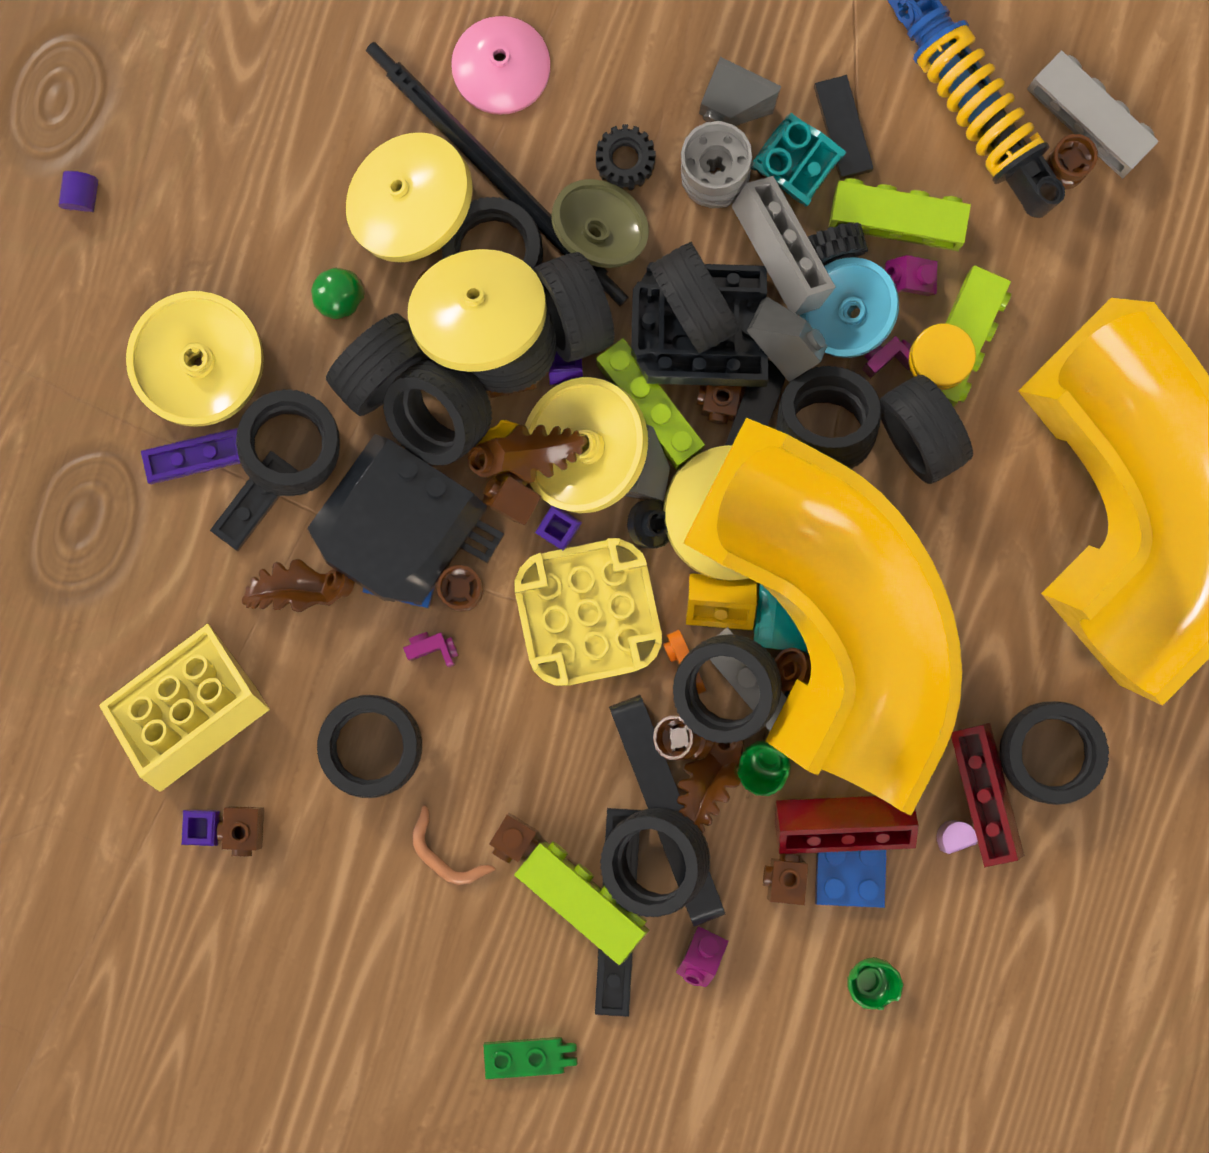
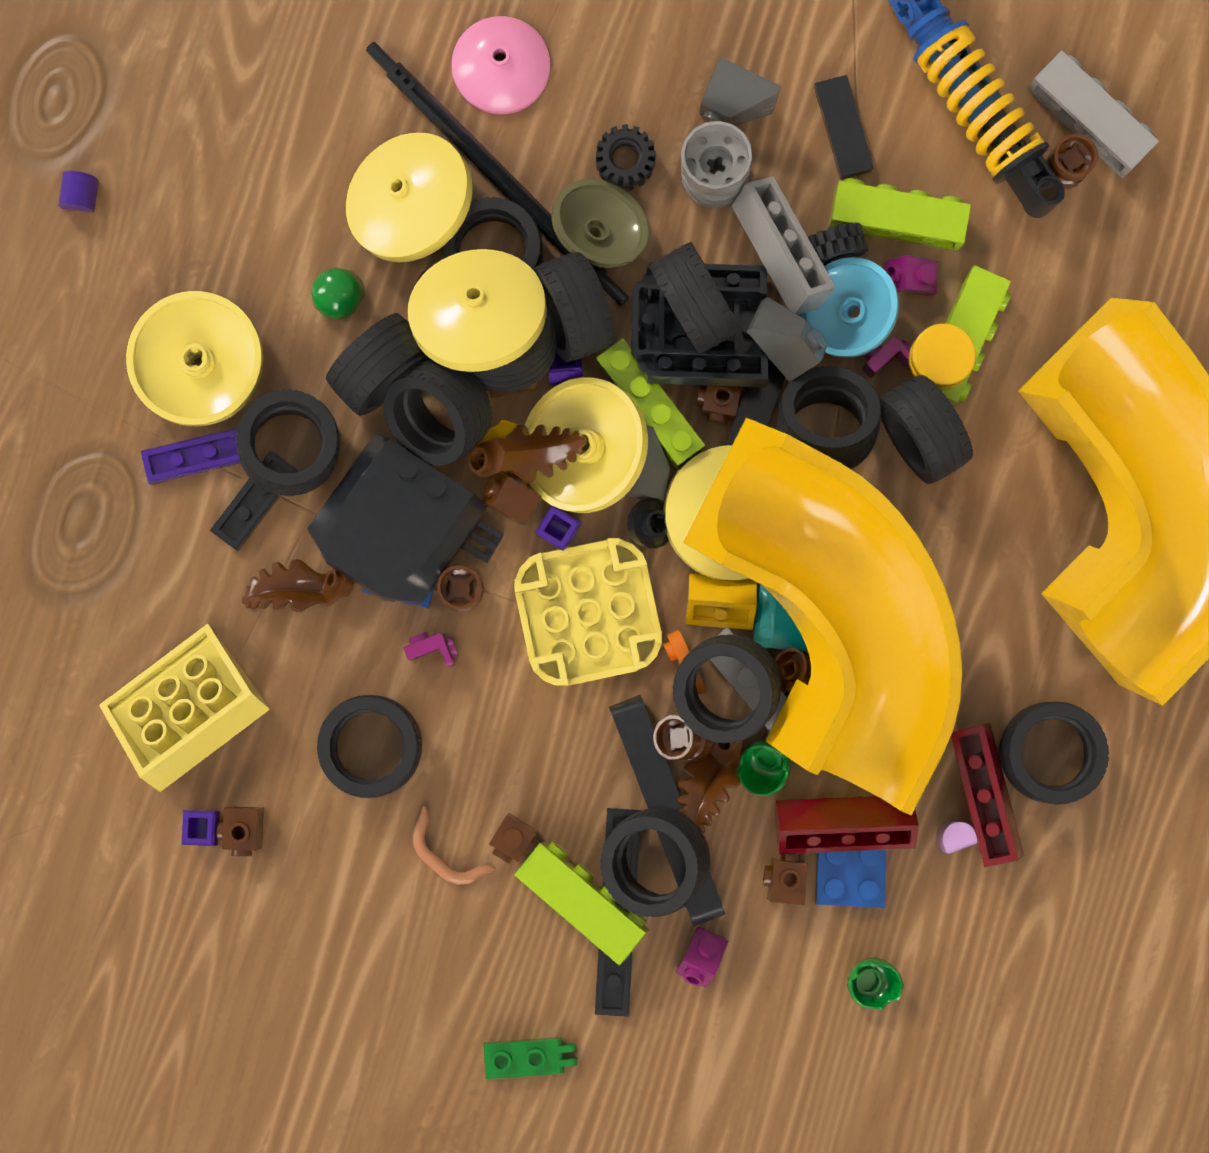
(804, 156): teal slope -> none

